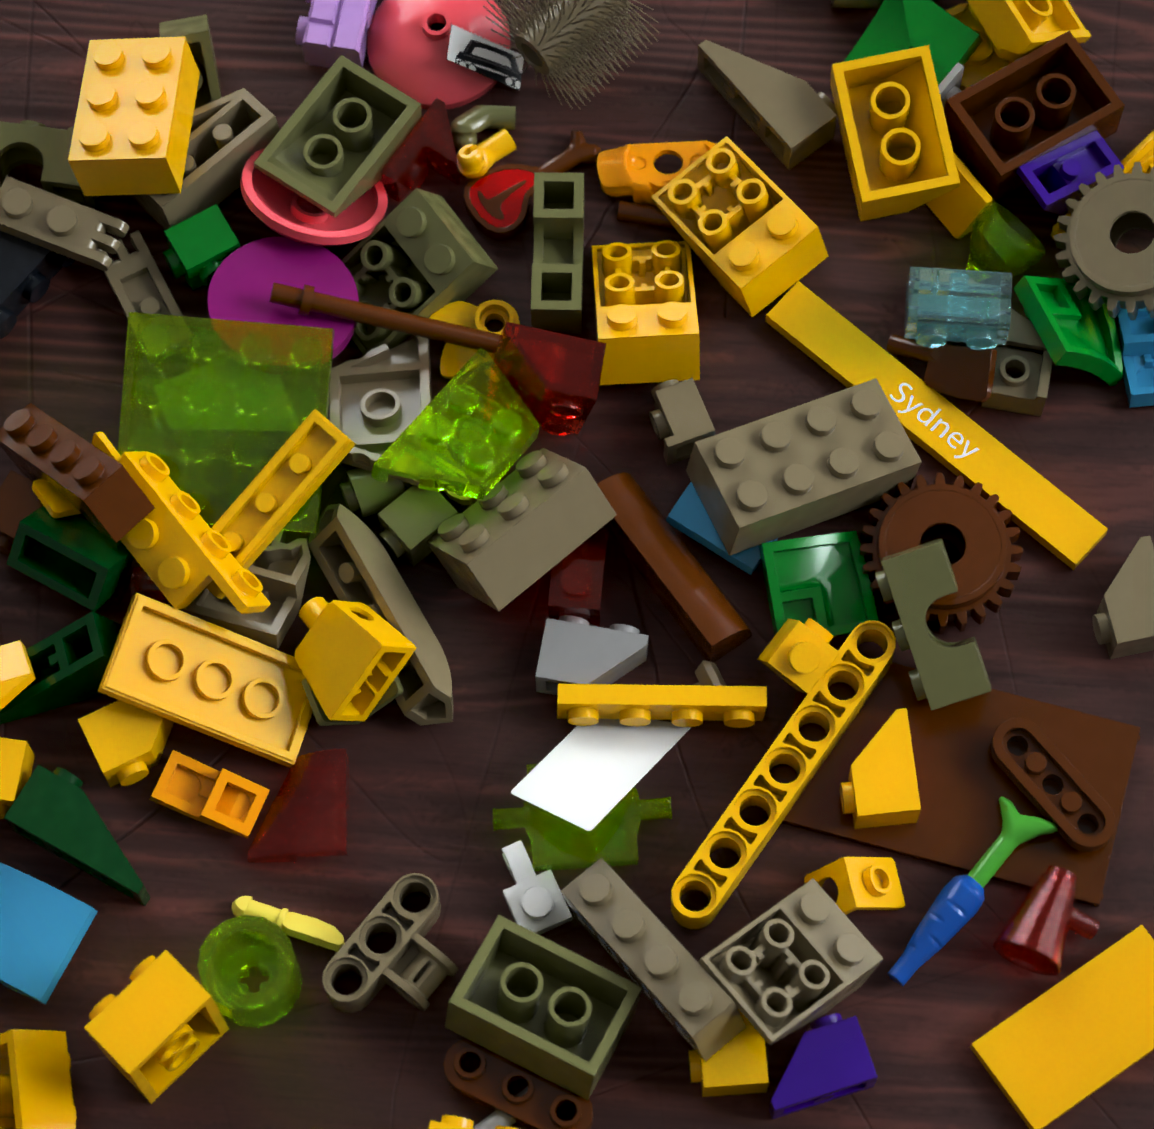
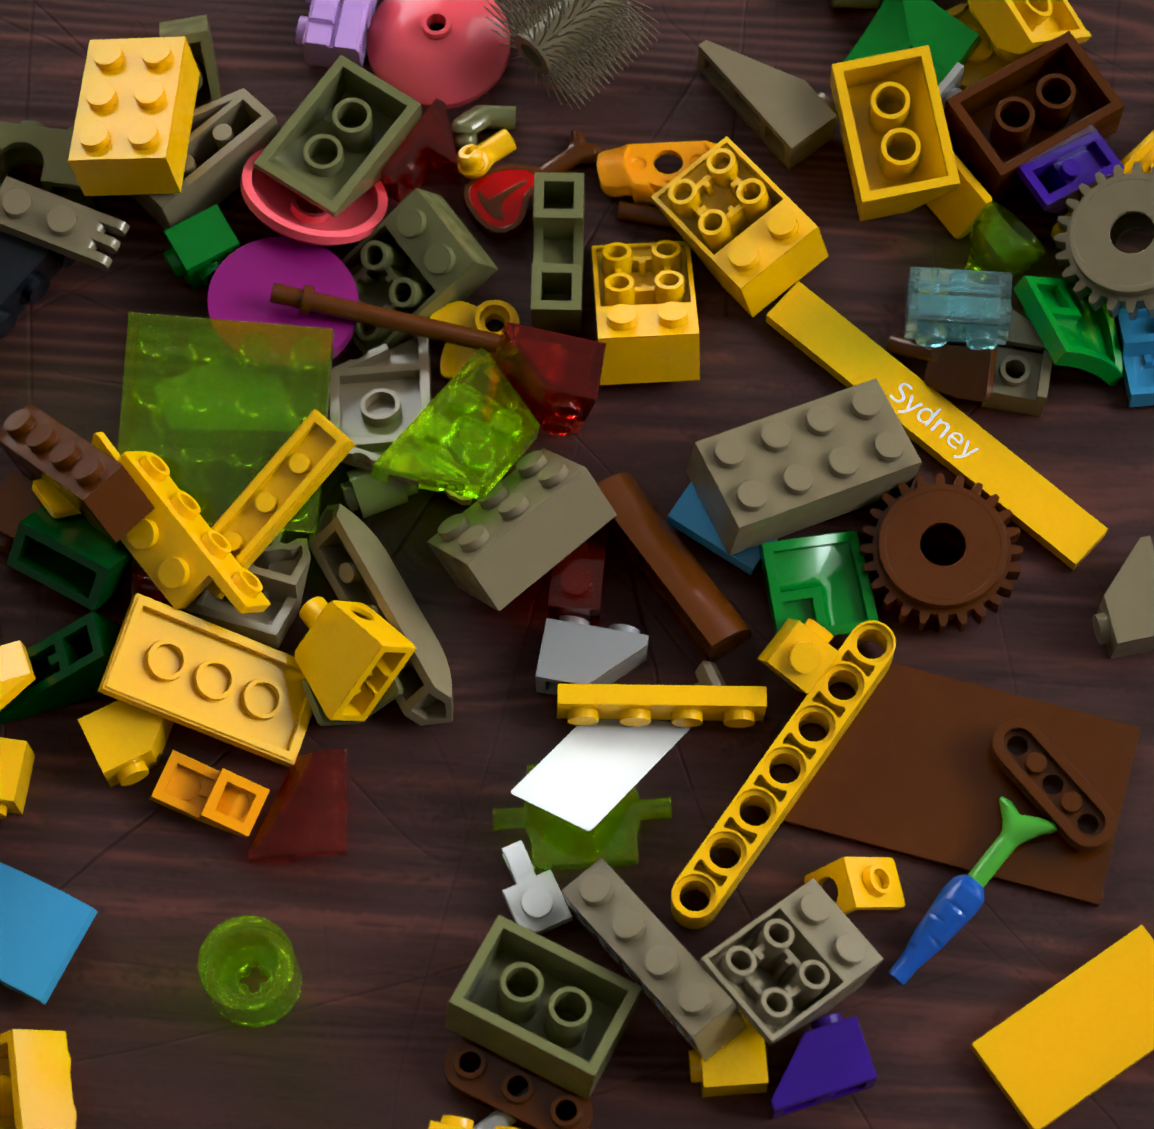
(64, 822): dark green slope -> none
(139, 281): dark tan hinge -> none
(156, 1025): yellow brick -> none
(292, 923): light yellow piece -> none
(410, 968): dark tan beam -> none
(413, 521): olive brick -> none
(485, 57): sticker -> none
(679, 418): dark tan brick -> none
(883, 778): yellow slope -> none
(944, 669): olive arch -> none
(1040, 926): clear red piece -> none

